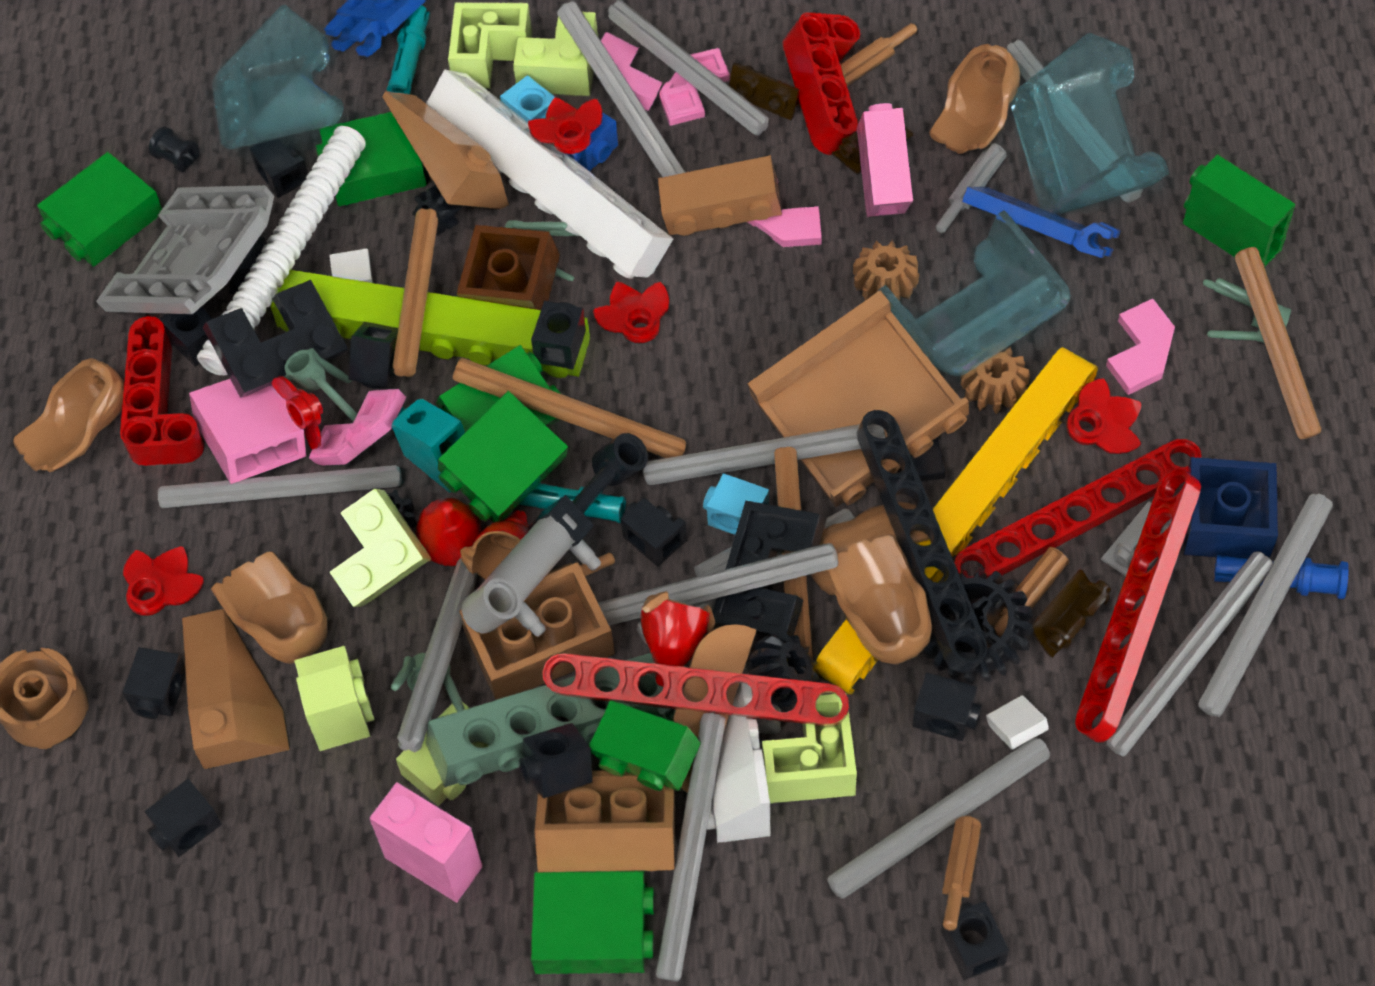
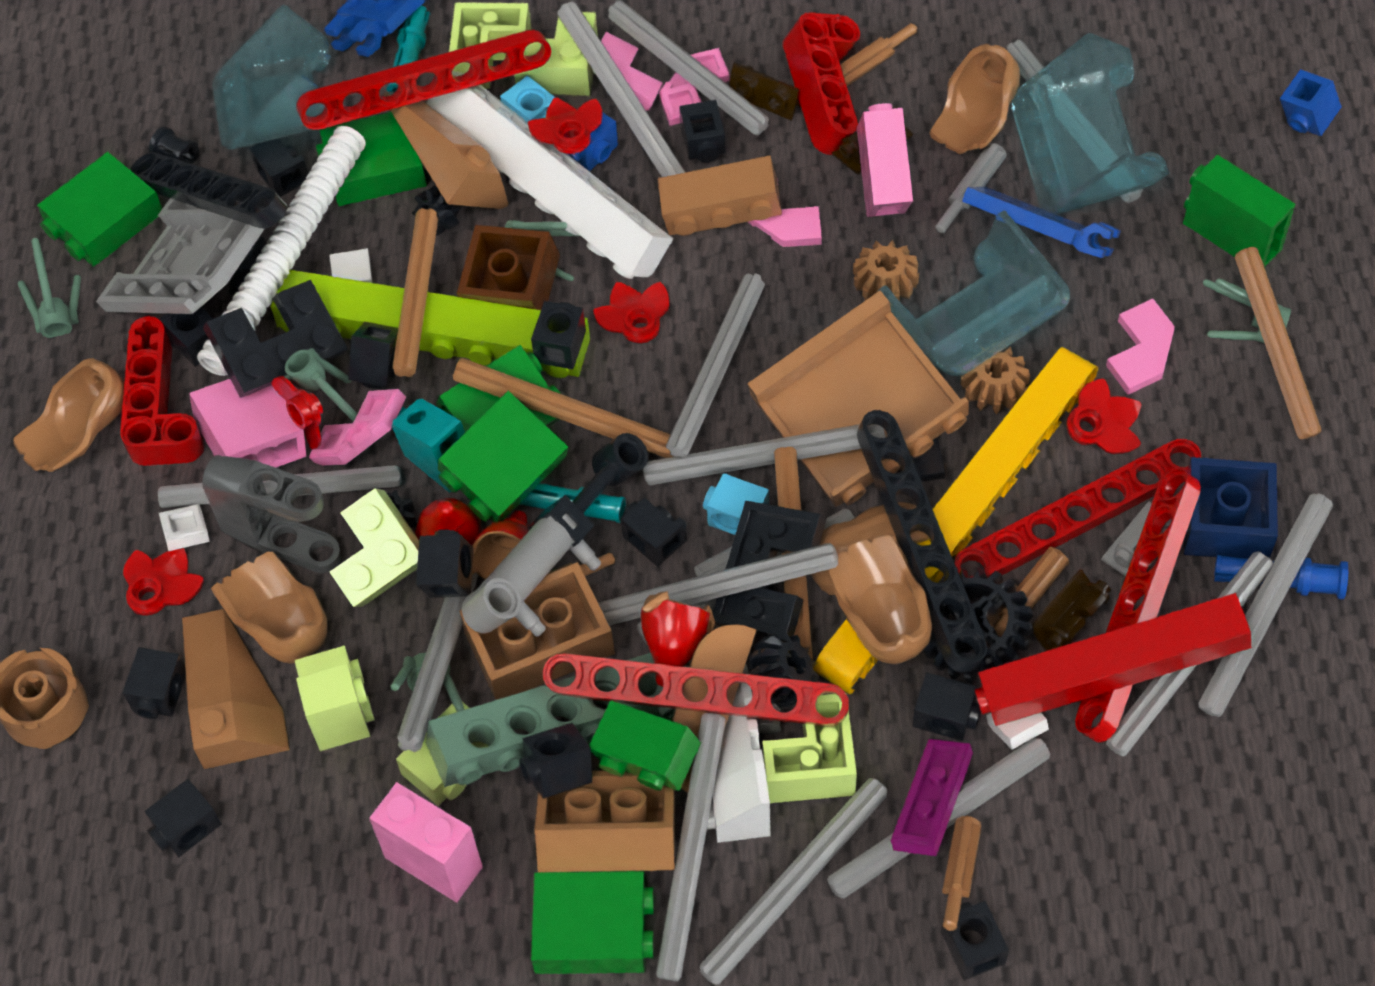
(53, 316): none -> sand green plant
(184, 527): none -> white tile
(210, 190): none -> black beam
(258, 519): none -> dark grey connector
(407, 74): none -> red beam
(445, 565): none -> black brick
(705, 138): none -> black brick
(715, 366): none -> light grey axle
(793, 881): none -> light grey axle
(931, 797): none -> magenta tile
(1114, 660): none -> red brick
(1310, 103): none -> blue brick

